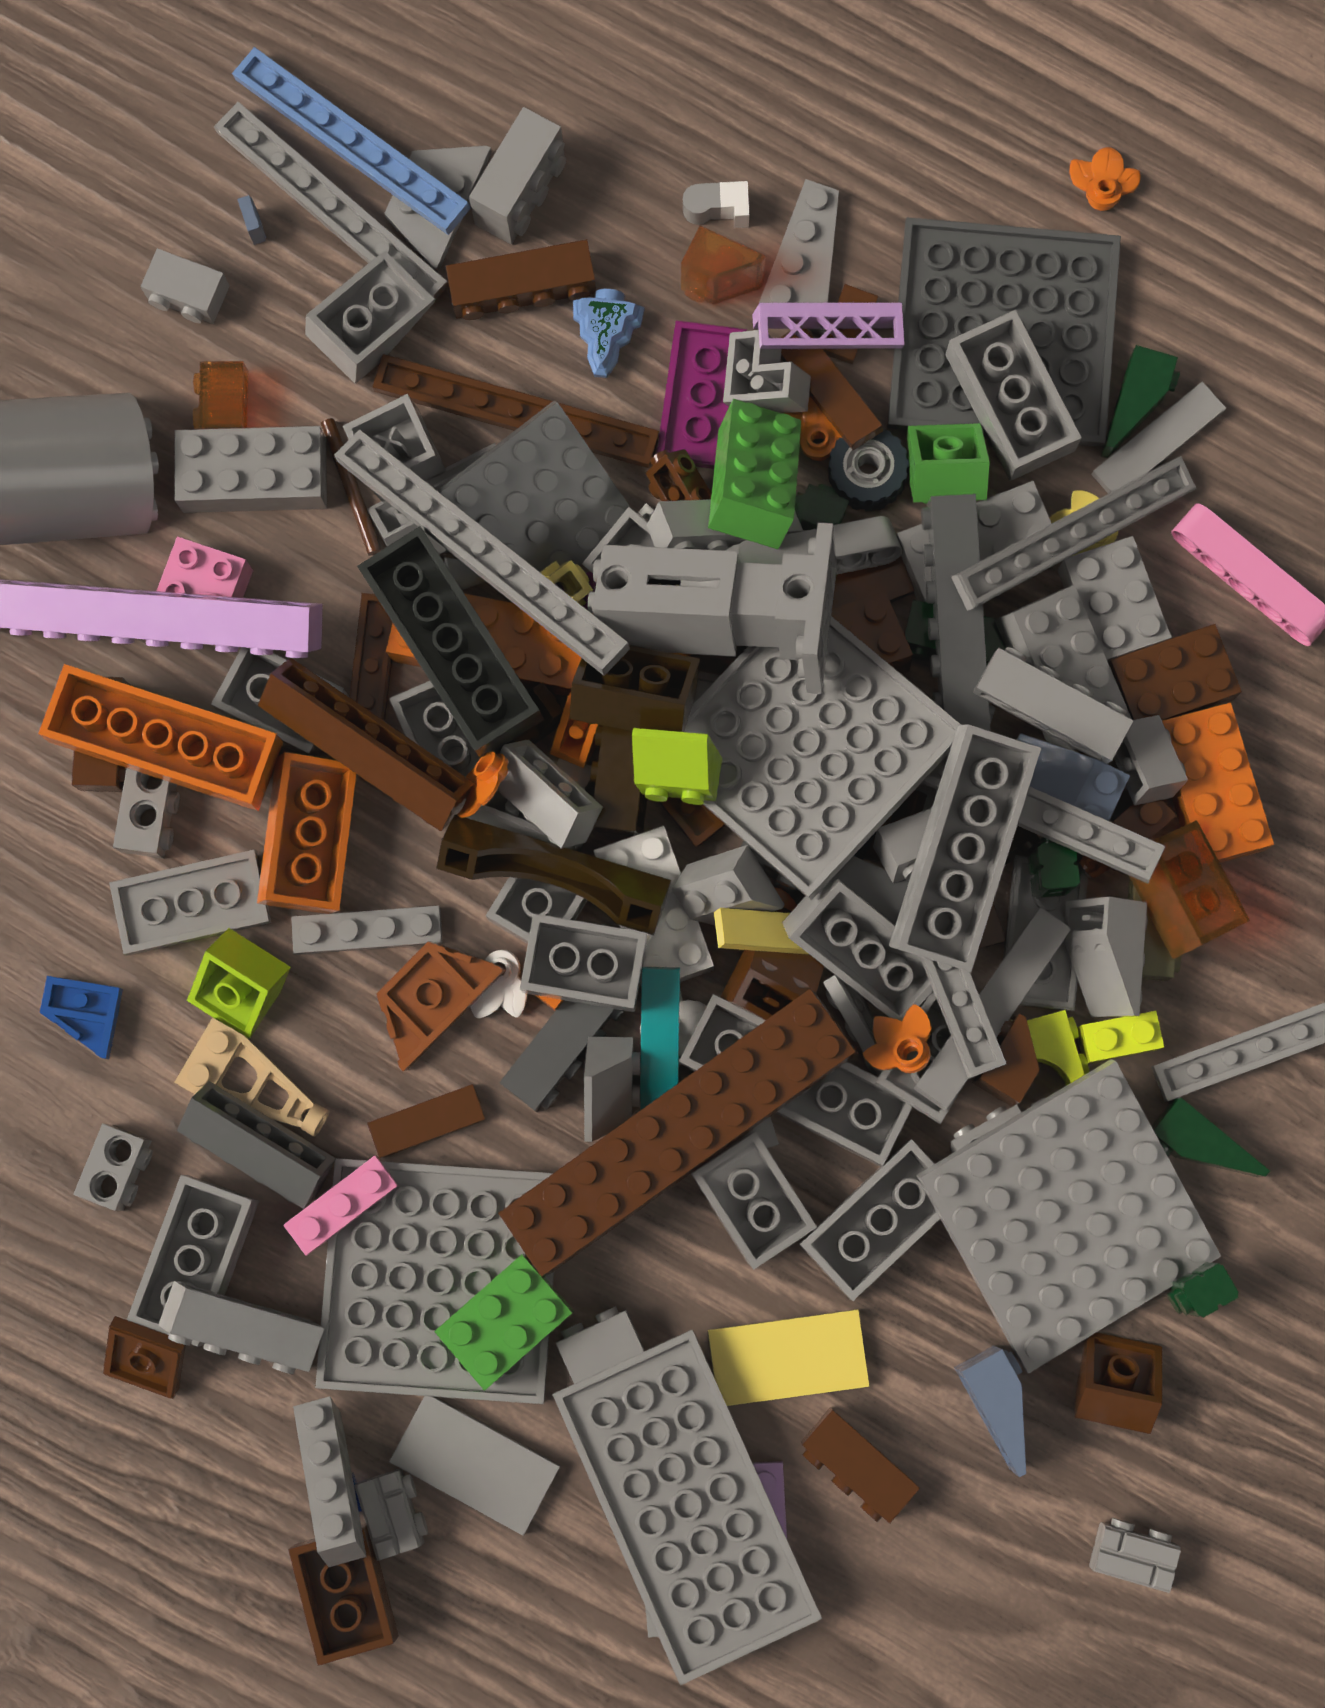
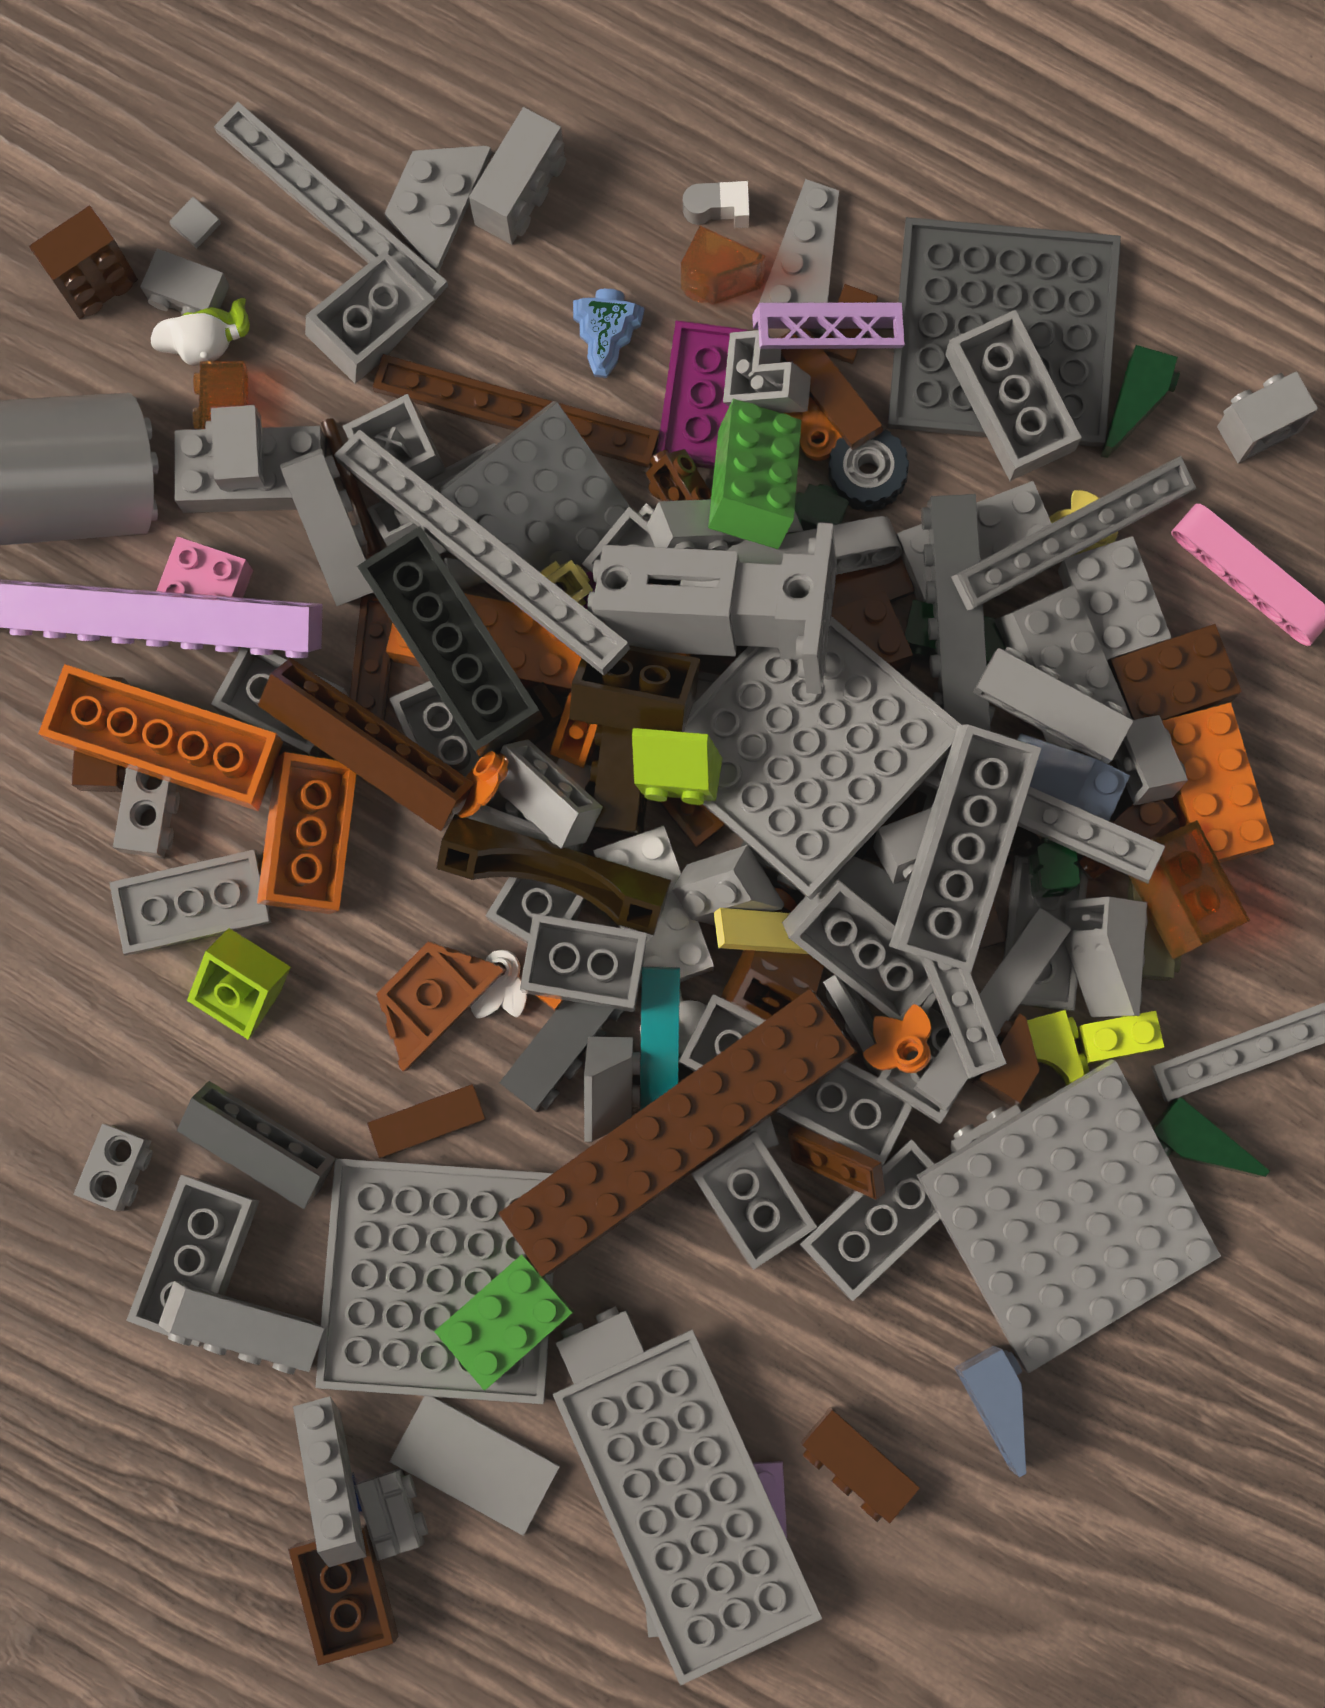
(83, 1011): blue wing -> none
(84, 262): none -> reddish brown brick
(143, 1357): reddish brown tile -> none
(194, 222): none -> light grey tile
(201, 334): none -> white hair
(215, 1054): tan plate -> none
(236, 447): none -> light grey brick
(252, 219): sand blue tile -> none
(328, 524): none -> light grey brick
(341, 1205): bright pink plate -> none
(351, 141): medium blue plate -> none
(366, 930): light grey plate -> none
(521, 280): reddish brown brick -> none
(789, 1357): light yellow tile -> none
(836, 1161): none -> reddish brown tile
(947, 461): bright green brick -> none
(1104, 178): orange plate -> none
(1119, 1383): reddish brown slope -> none
(1135, 1556): light grey brick -> none
(1160, 438): light grey tile -> none
(1202, 1290): dark green brick -> none
(1266, 416): none -> light grey brick

